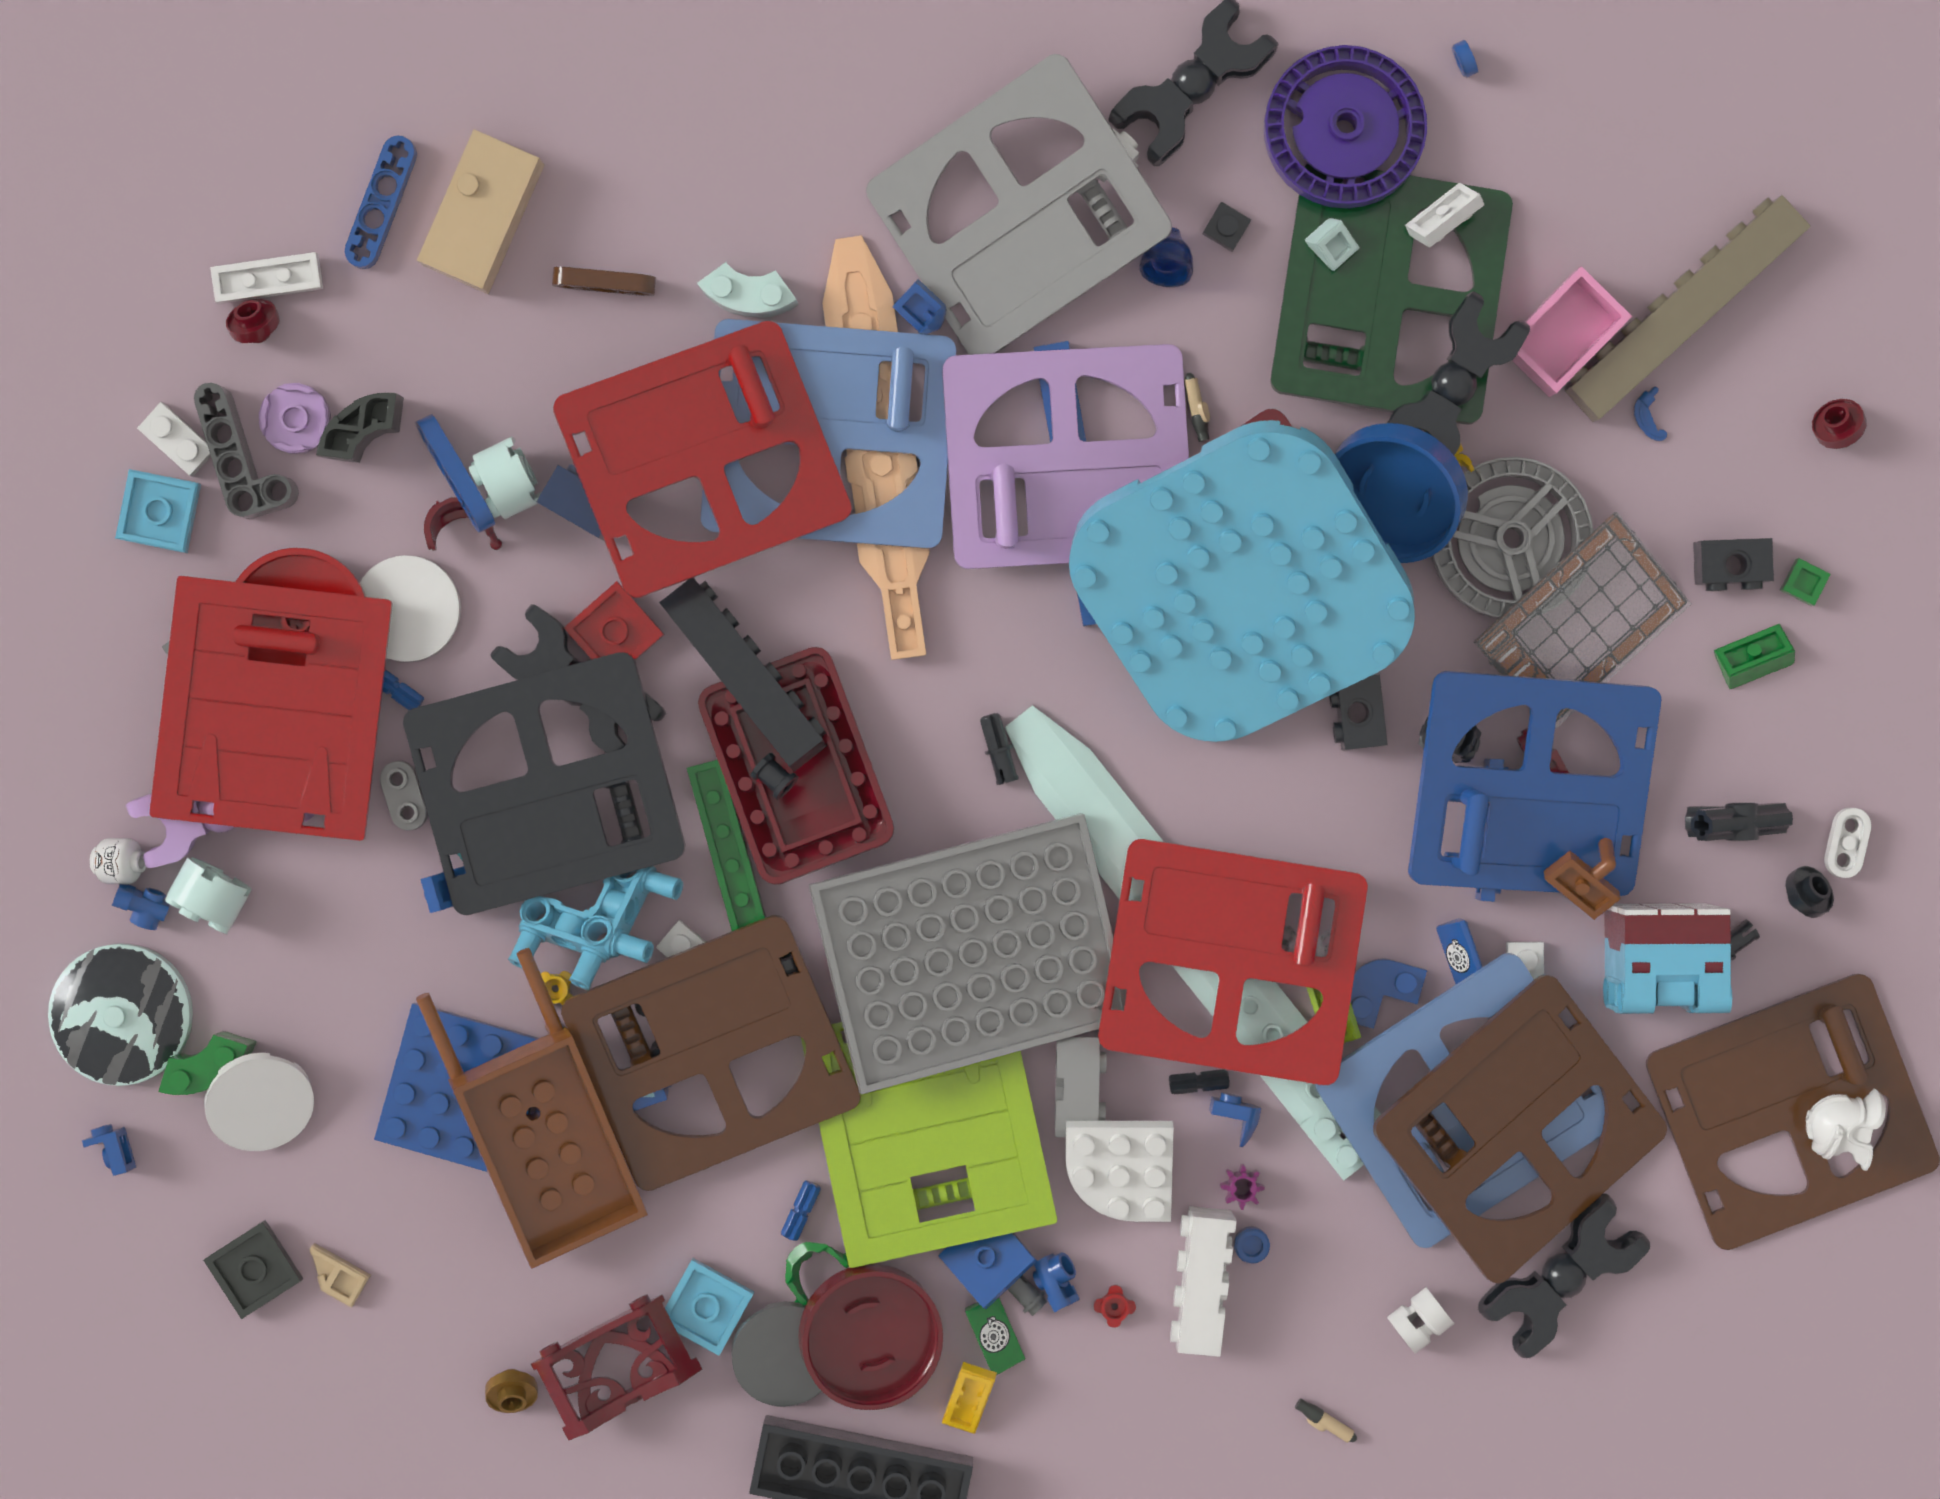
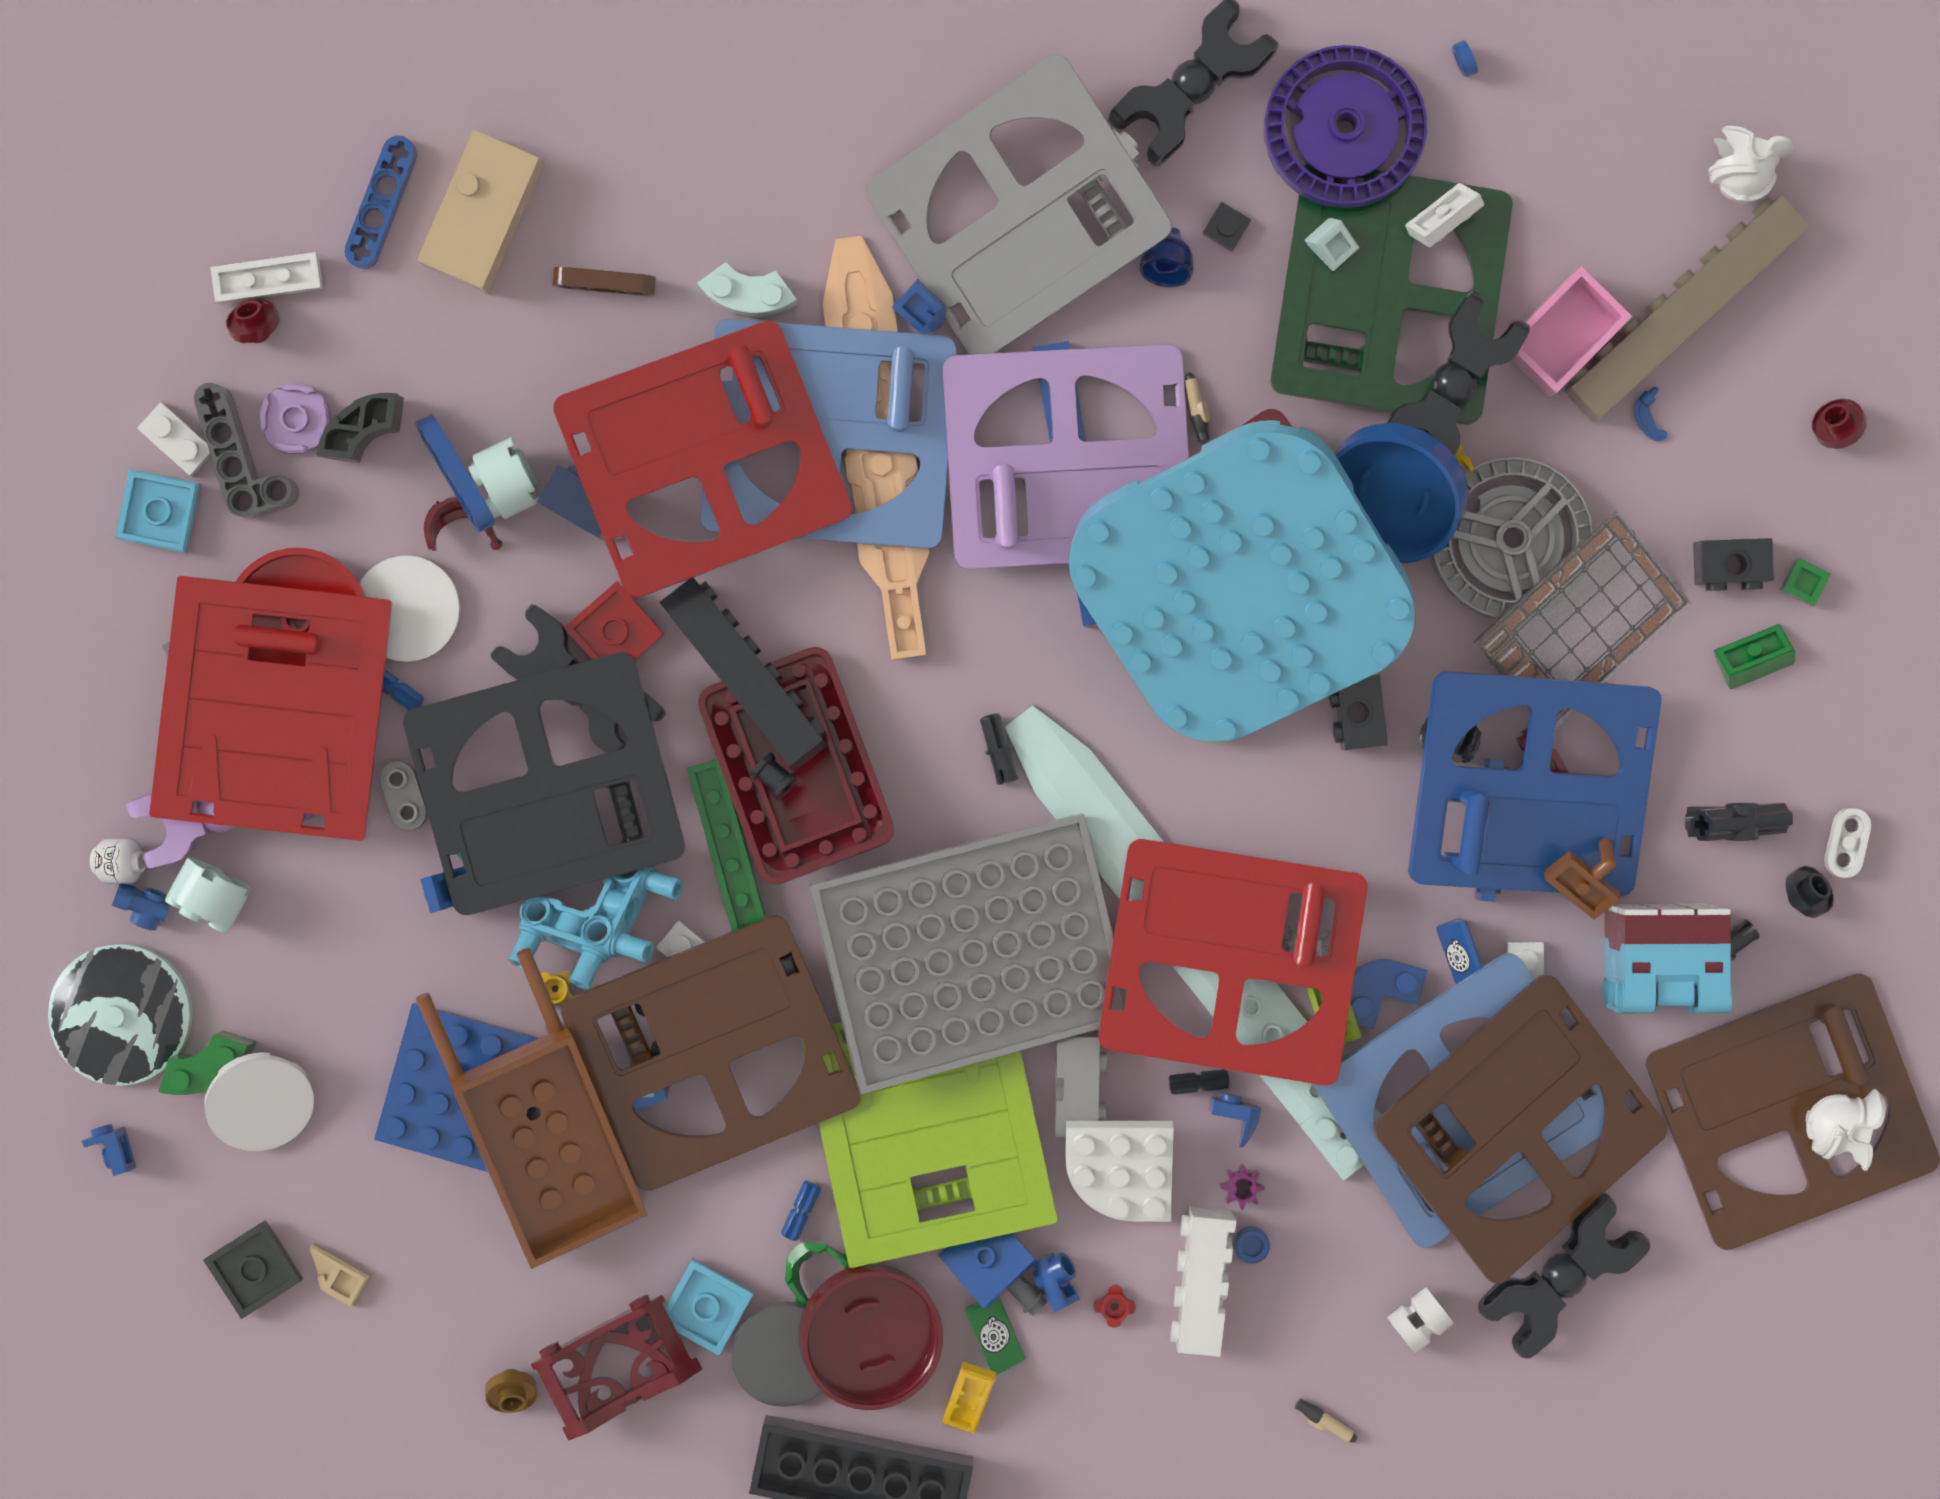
(1747, 164): none -> white helmet

